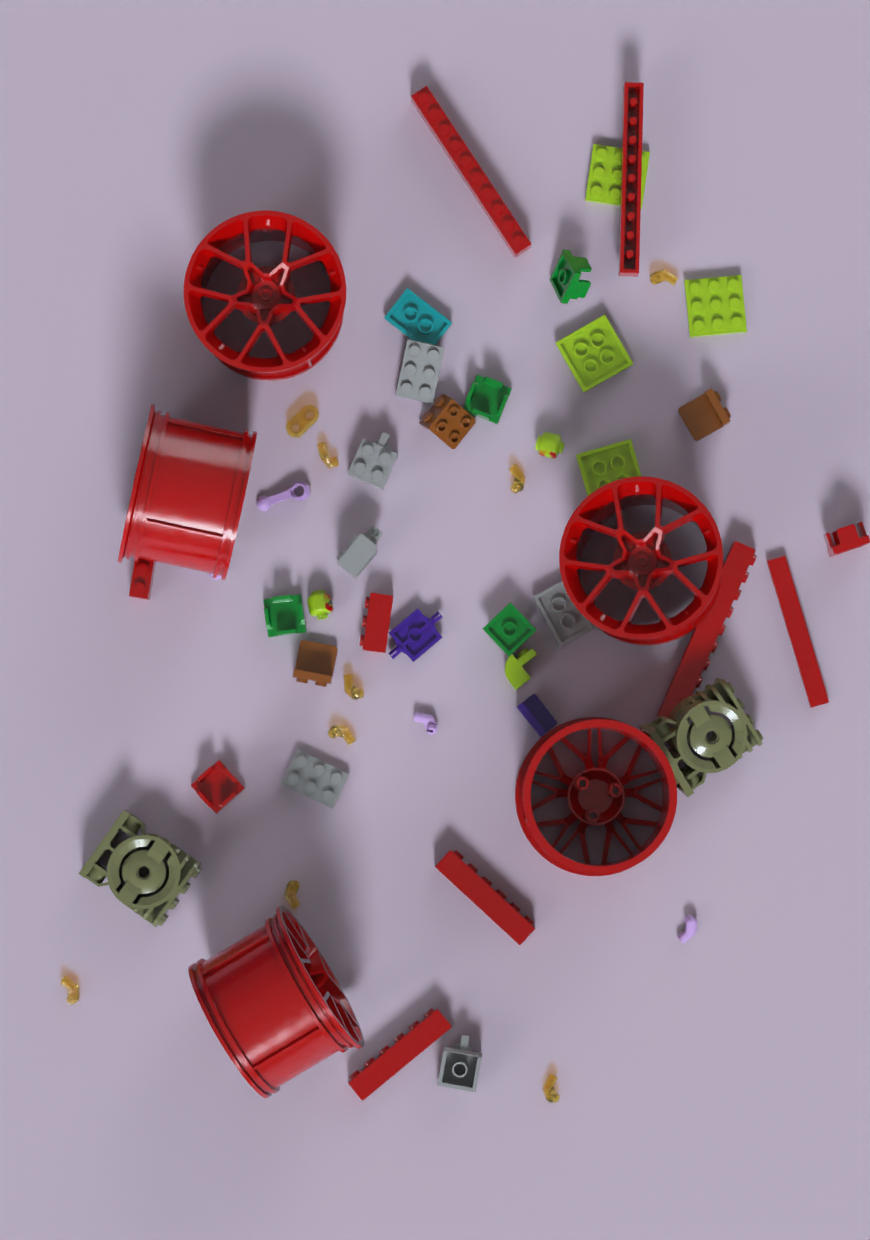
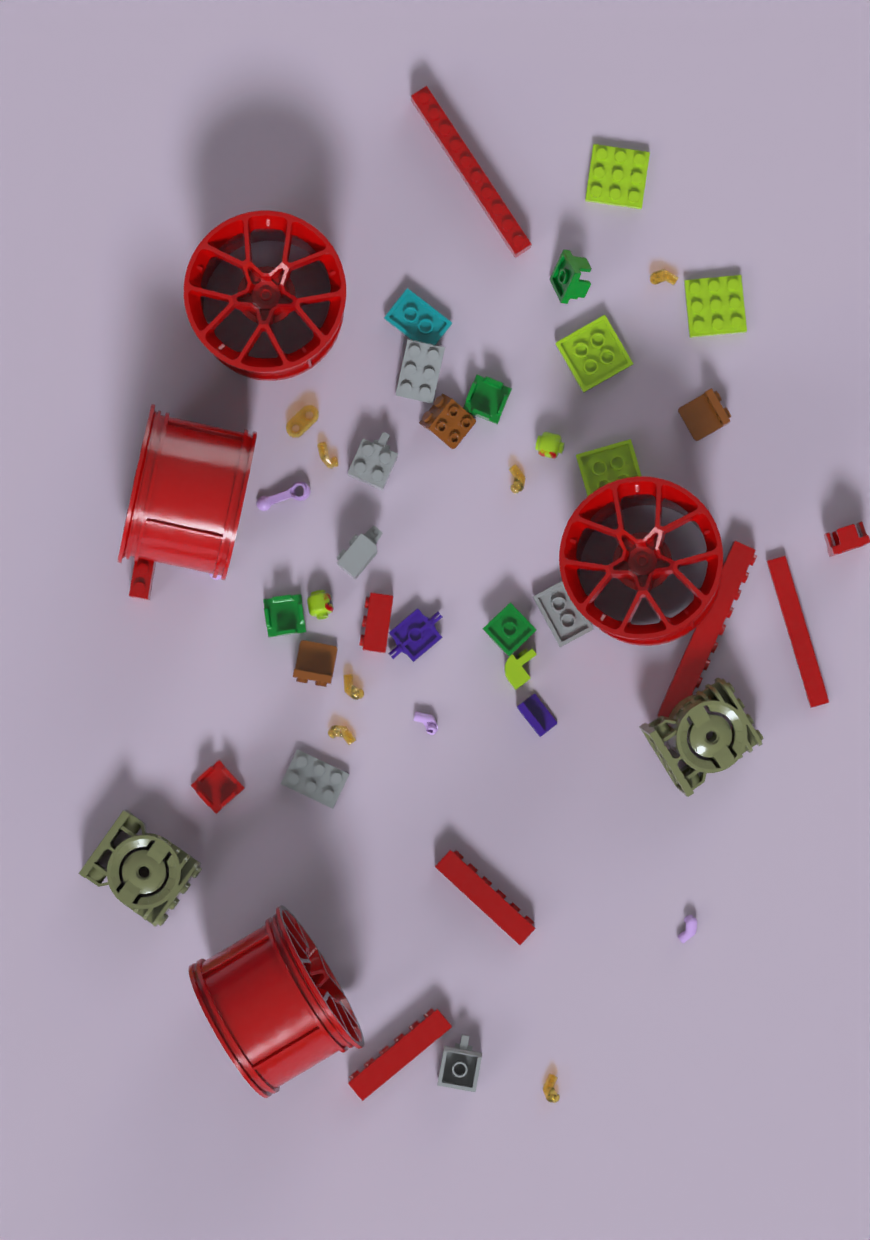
(73, 990): clear yellow arm -> none
(290, 893): clear yellow arm -> none
(595, 796): red wheel -> none
(631, 179): red brick -> none

